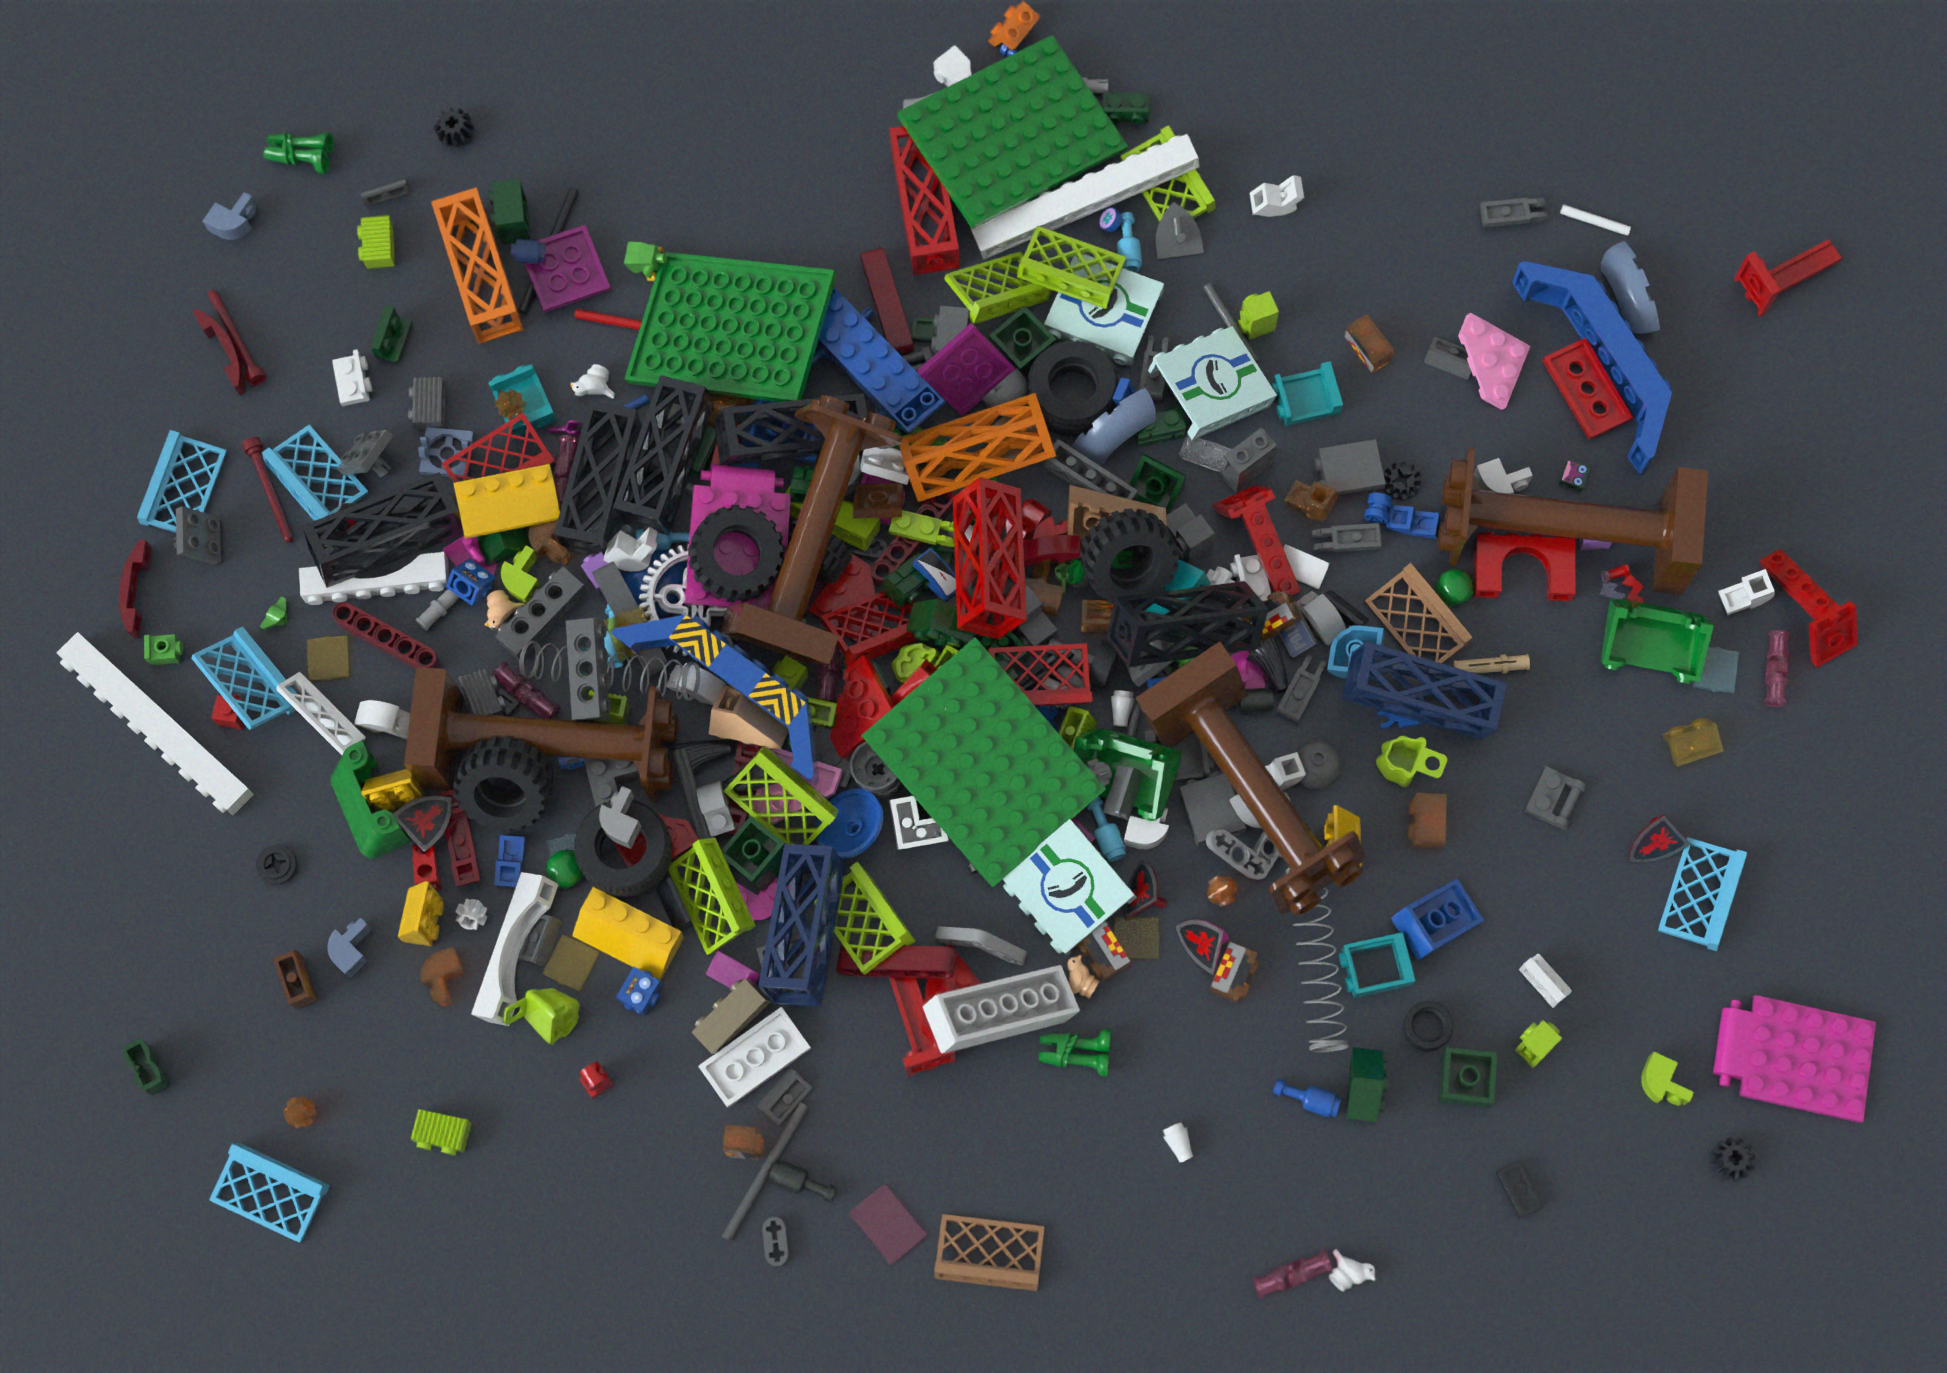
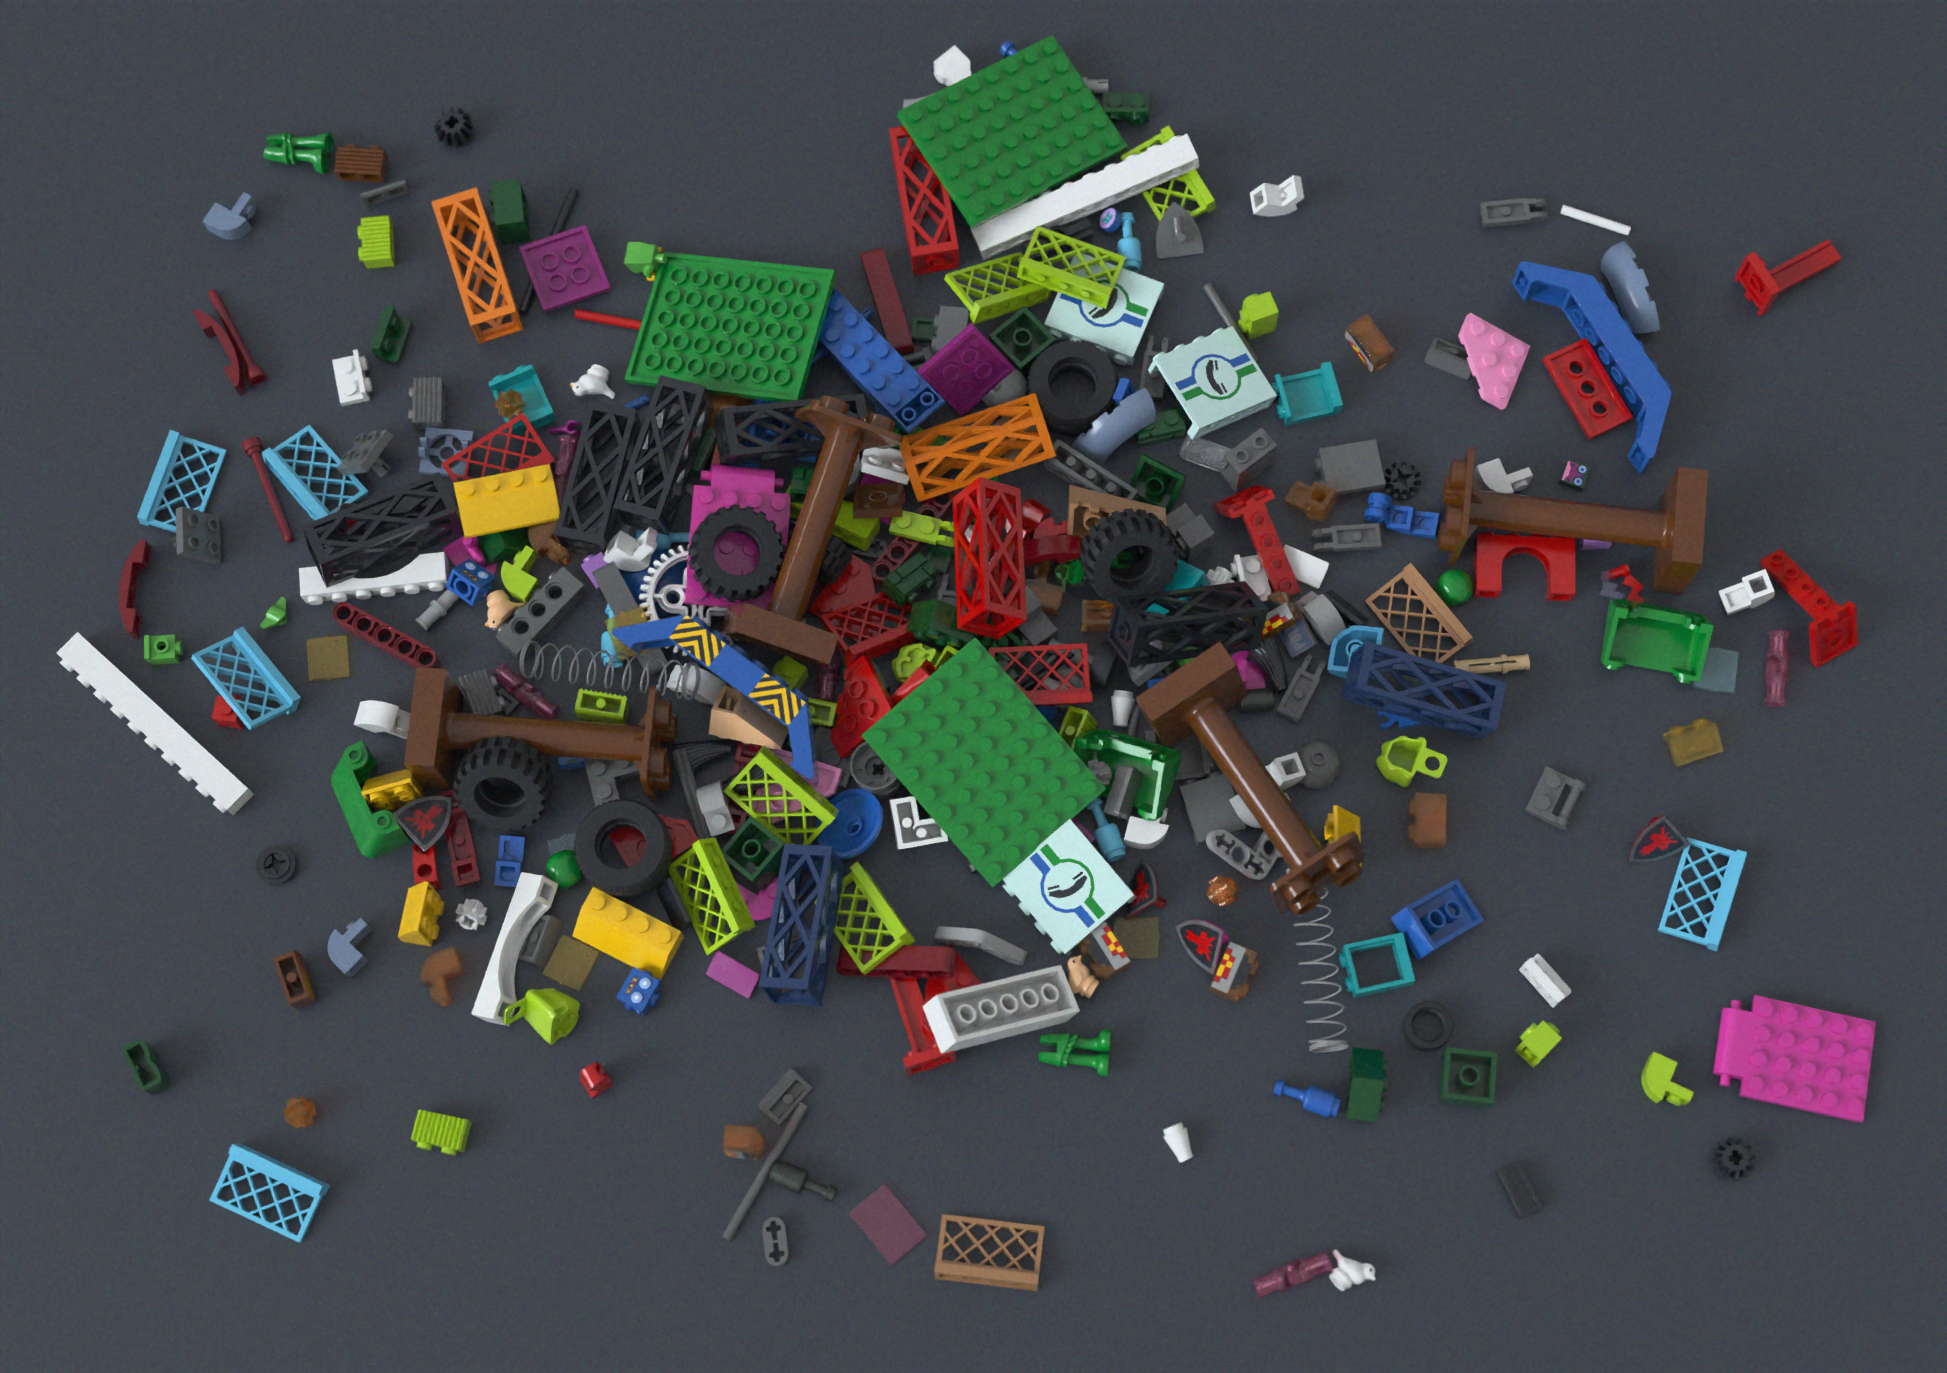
(320, 712): white fence -> none
(361, 163): none -> reddish brown brick
(528, 251): dark blue brick -> none
(579, 659): dark grey brick -> none
(616, 823): light grey brick -> none
(730, 1015): dark tan brick -> none
(754, 1057): white plate -> none
(938, 573): slope -> none
(1015, 26): orange bracket -> none
(1079, 229): none -> black piece

